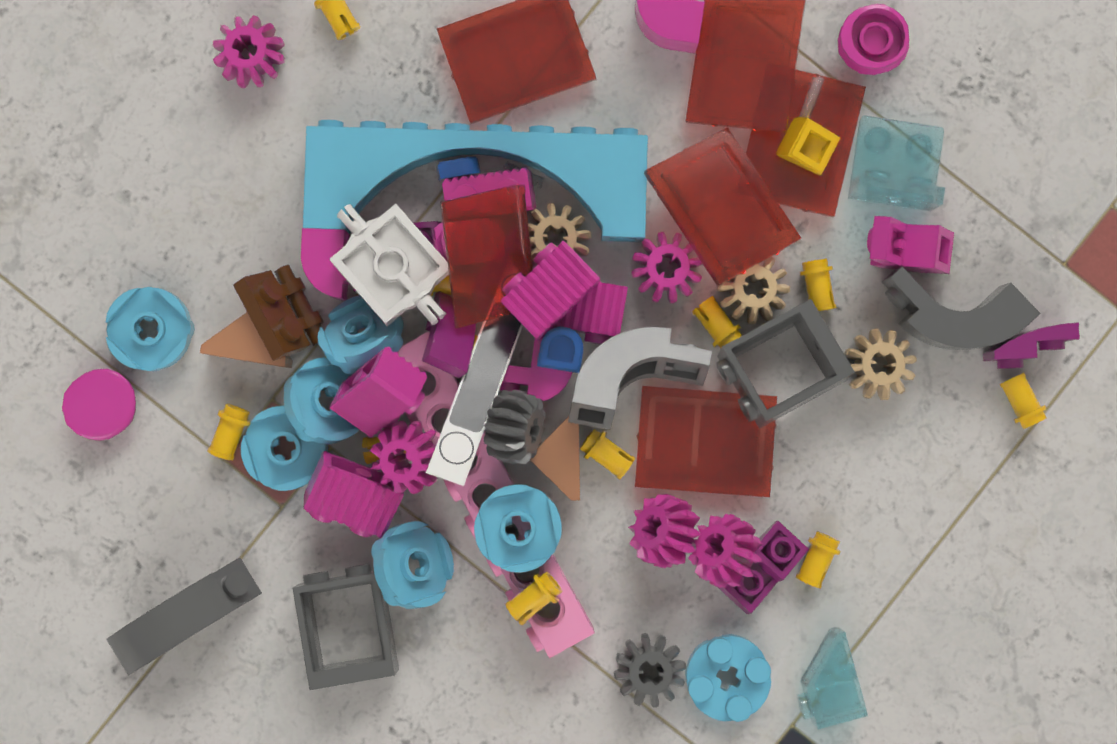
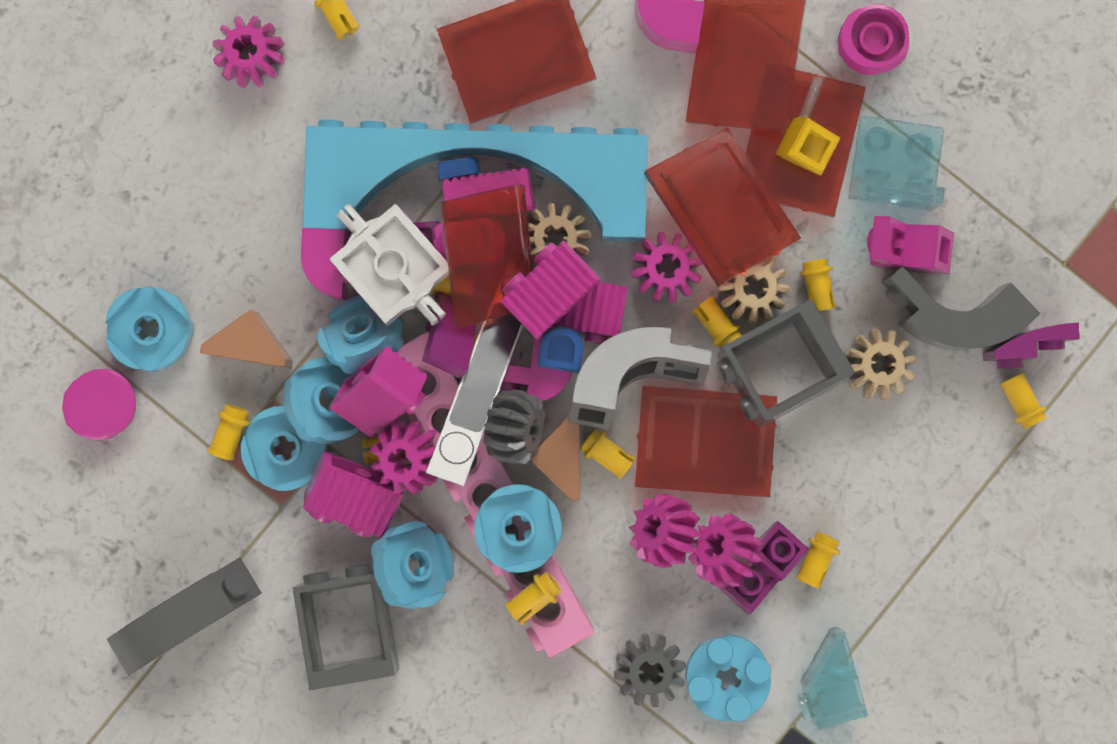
(273, 316): reddish brown plate -> none

